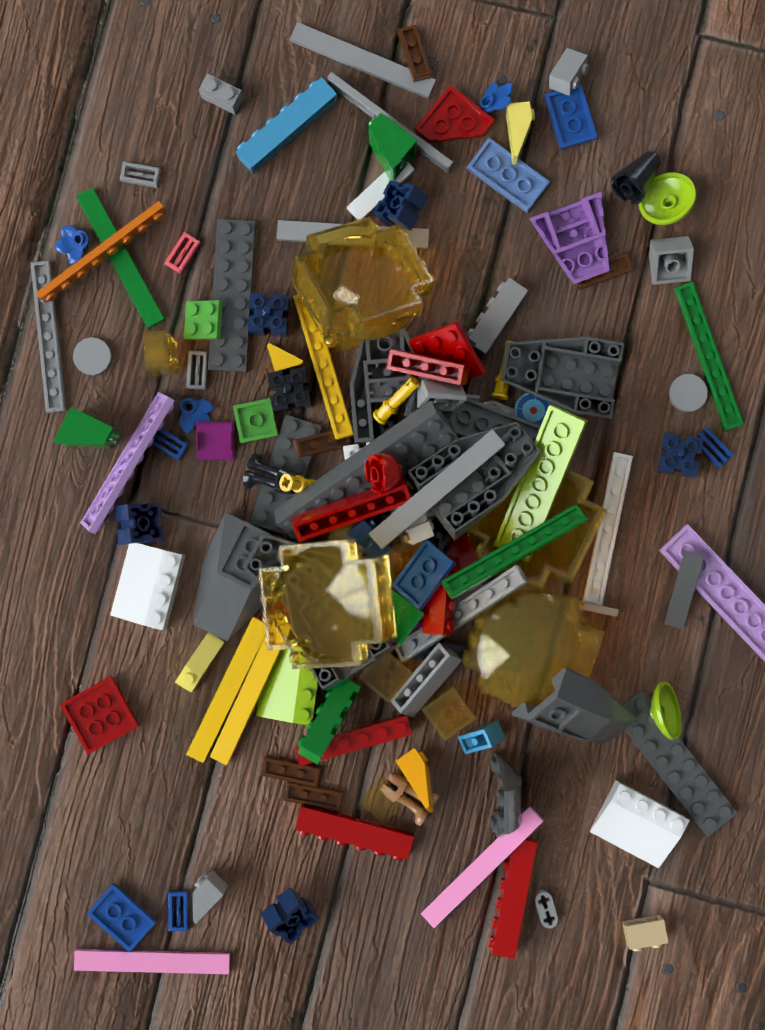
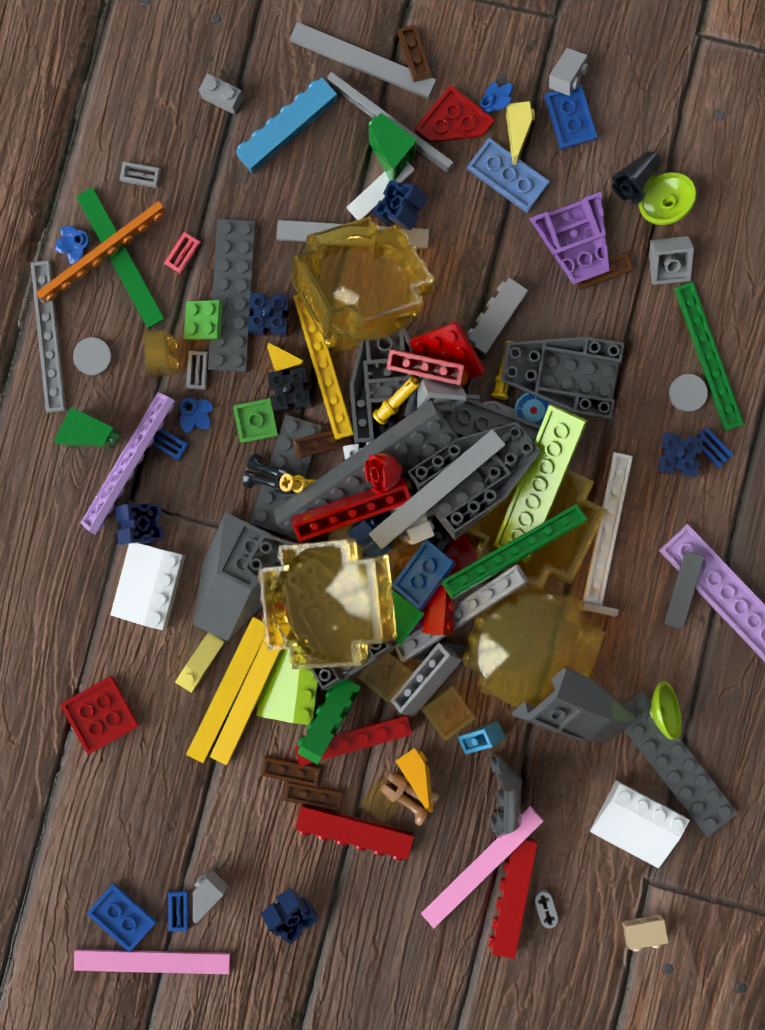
(215, 441): magenta piece -> none

